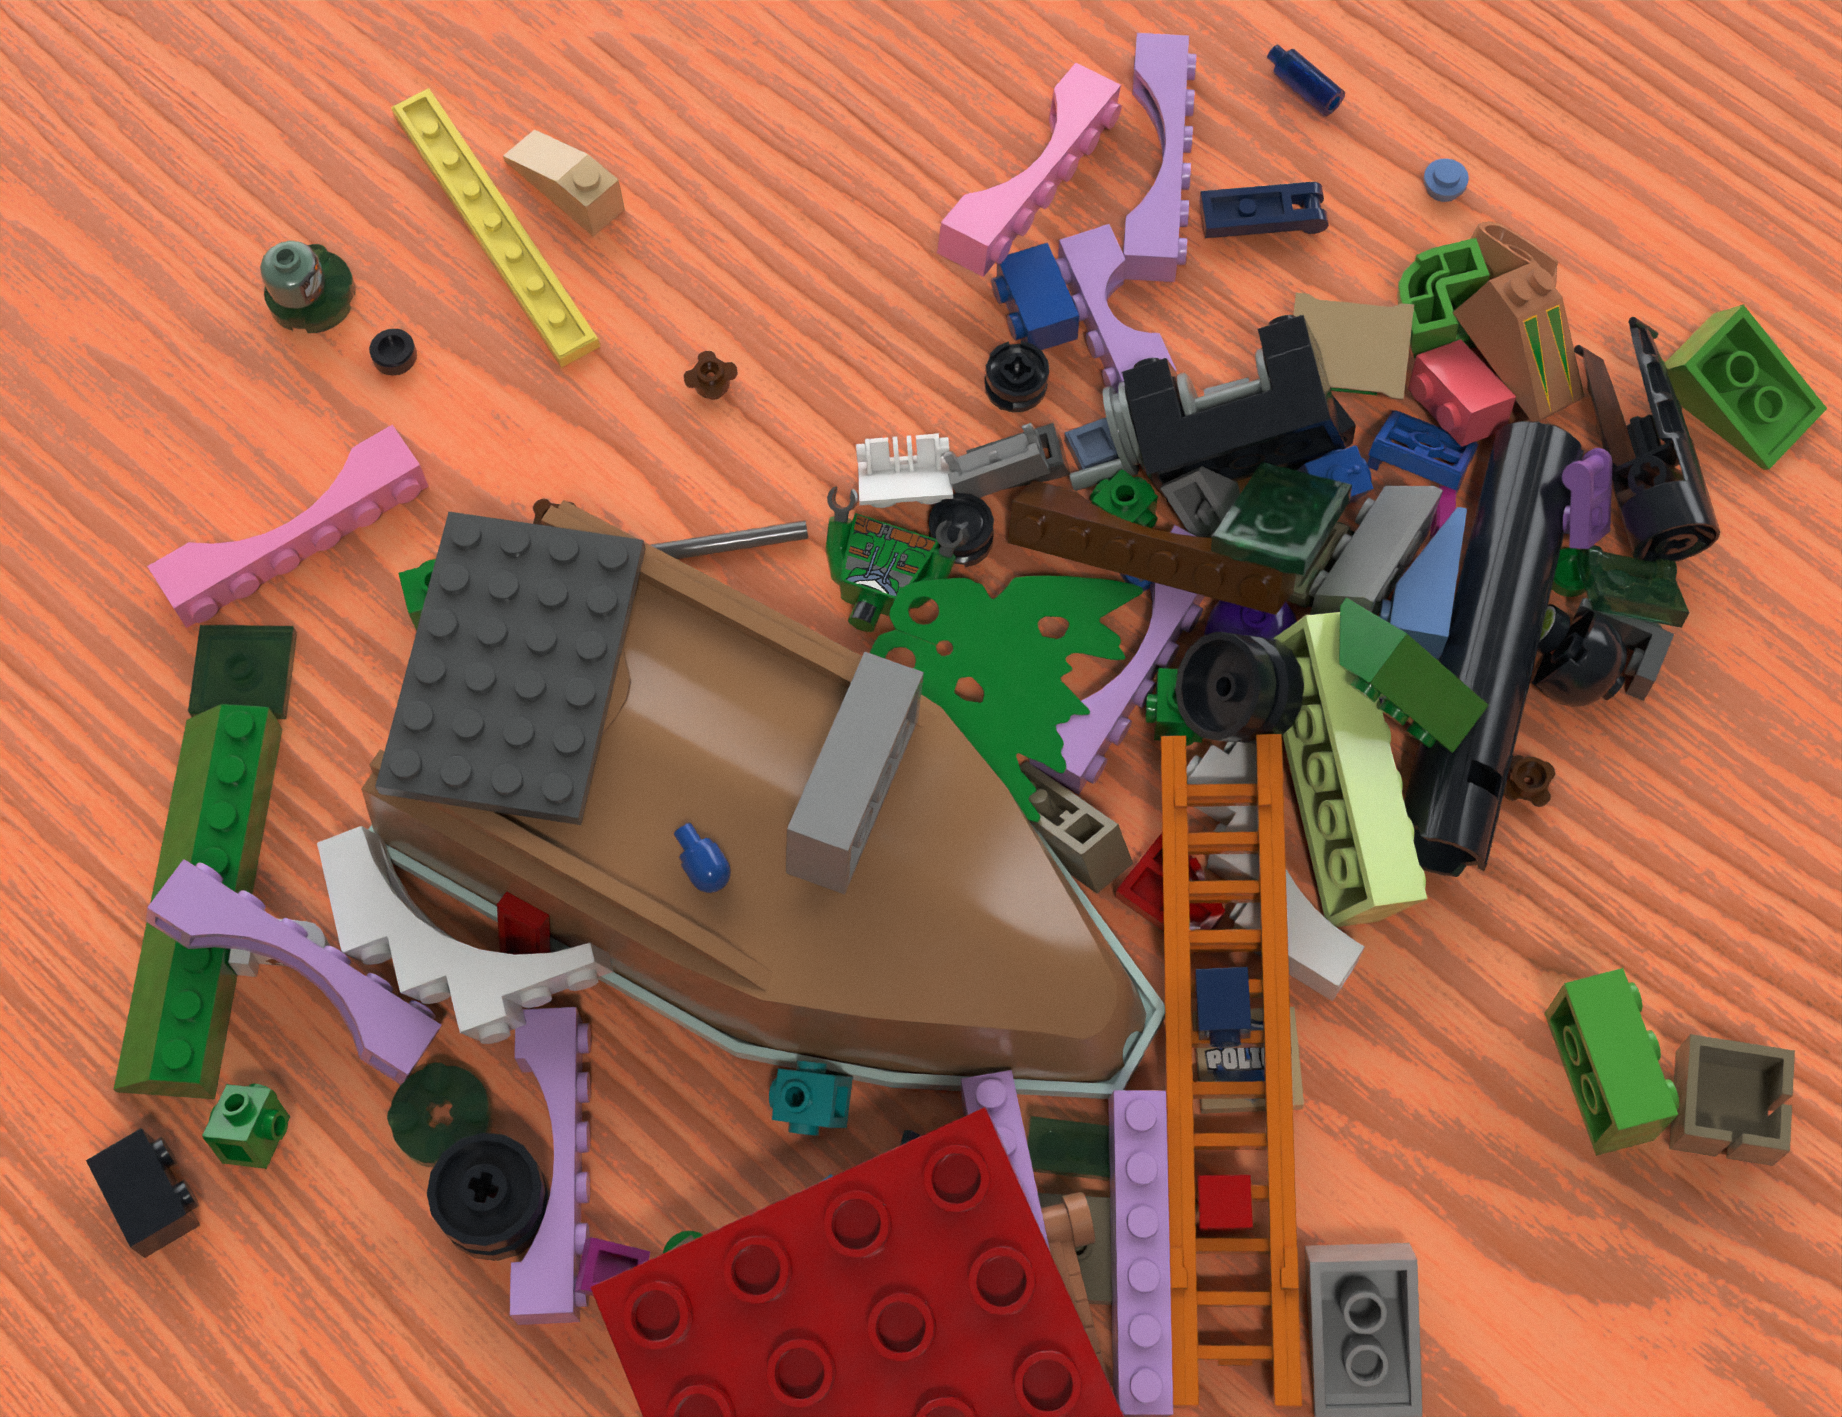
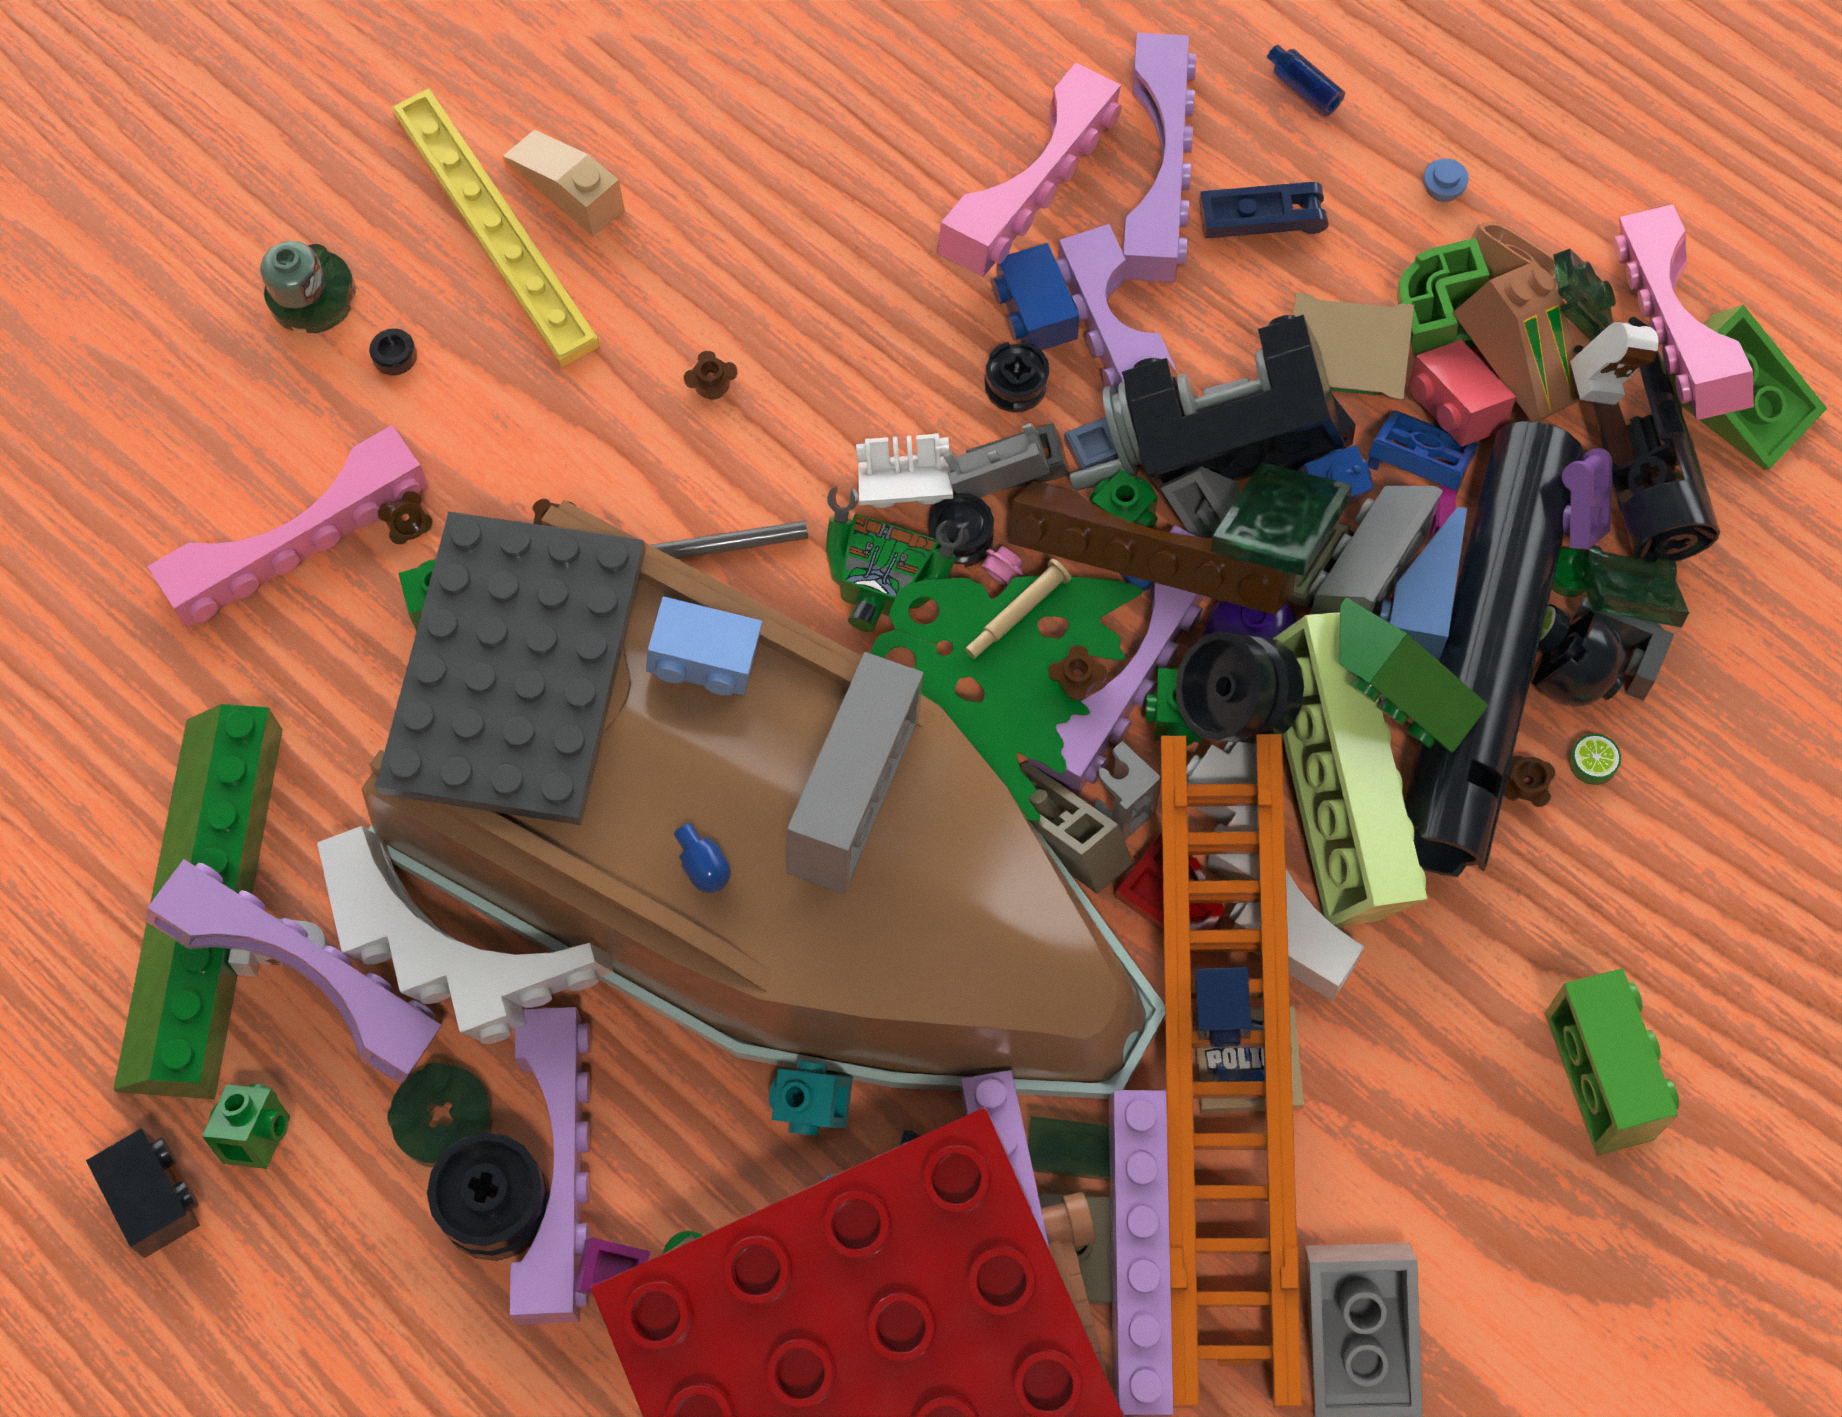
(243, 667): clear green plate -> none
(414, 526): none -> reddish brown plate
(522, 927): red tile -> none
(703, 647): none -> light blue brick
(1002, 565): none -> bright pink plate
(1019, 607): none -> tan piece
(1077, 686): none -> reddish brown plate
(1134, 789): none -> light grey hinge
(1225, 1202): red tile -> none
(1586, 295): none -> clear green plate
(1595, 759): none -> tile
(1612, 360): none -> white leg
(1707, 365): none -> bright pink arch
(1727, 1098): dark tan piece -> none

